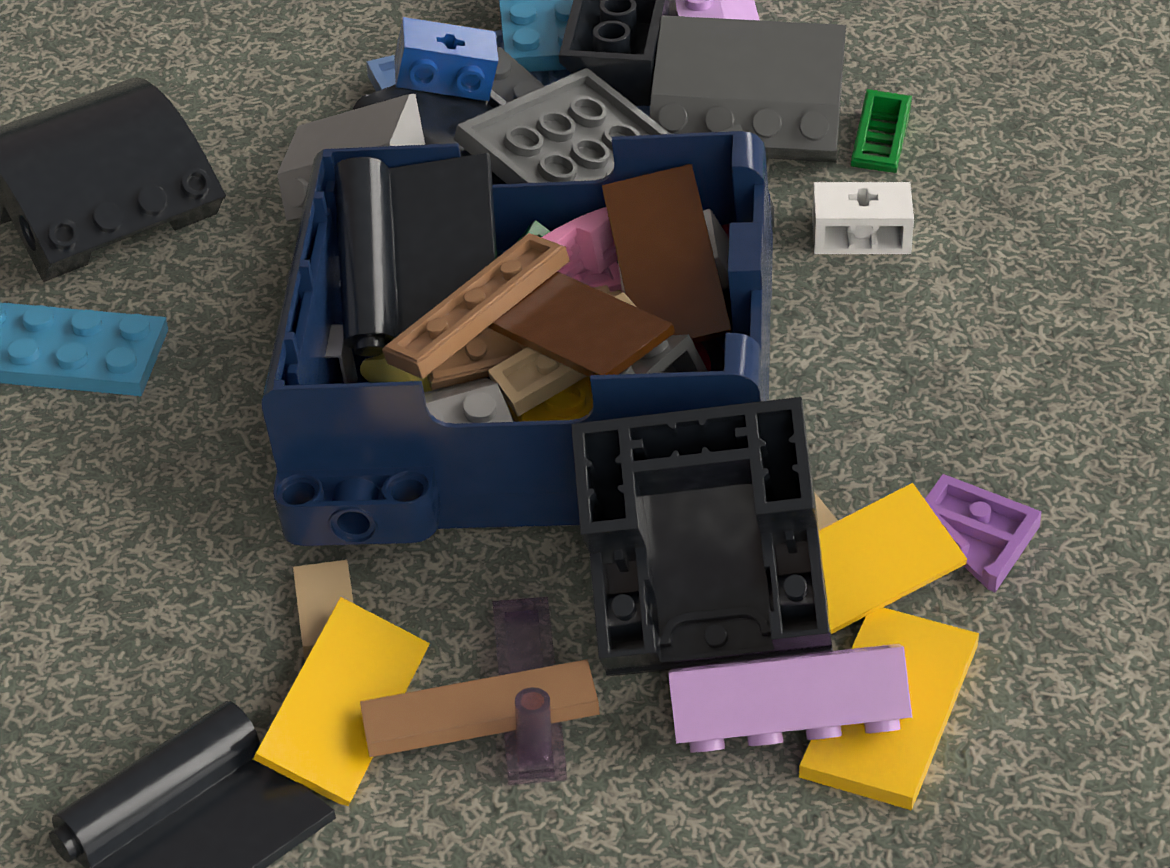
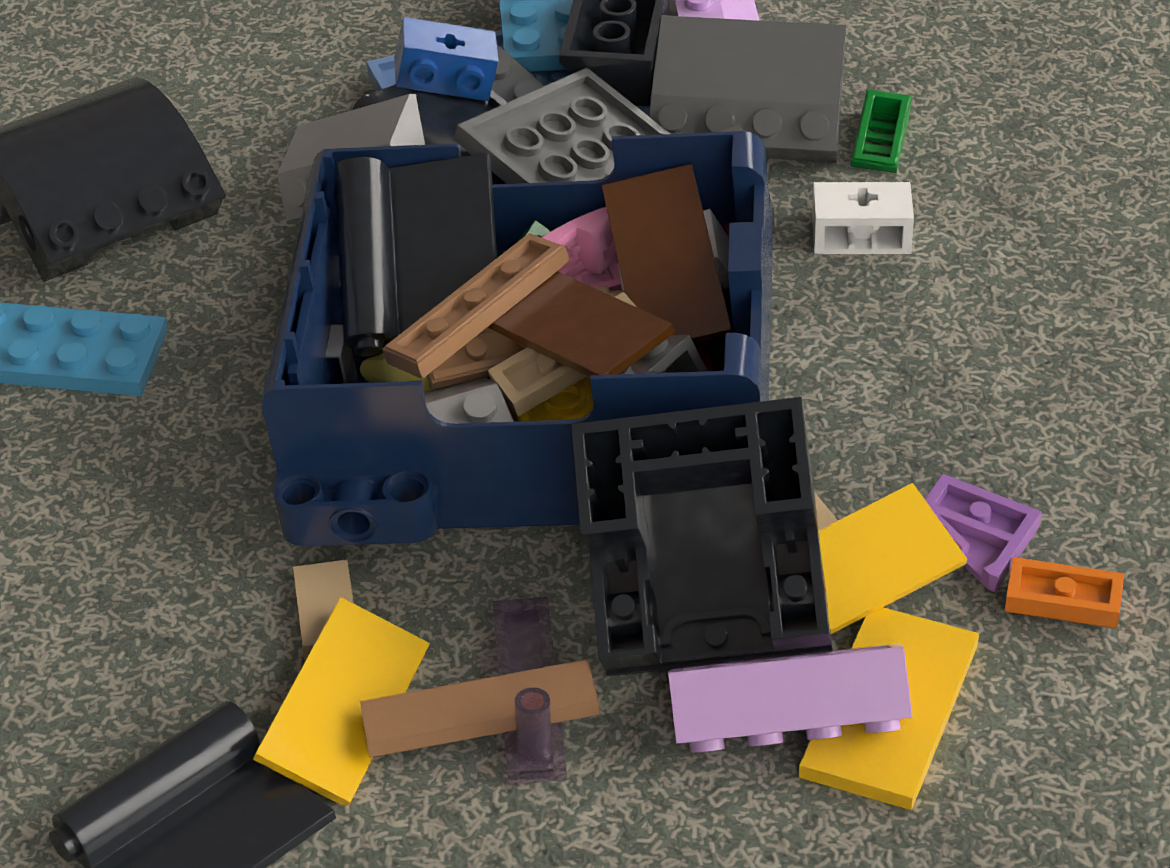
(1064, 592): none -> orange plate

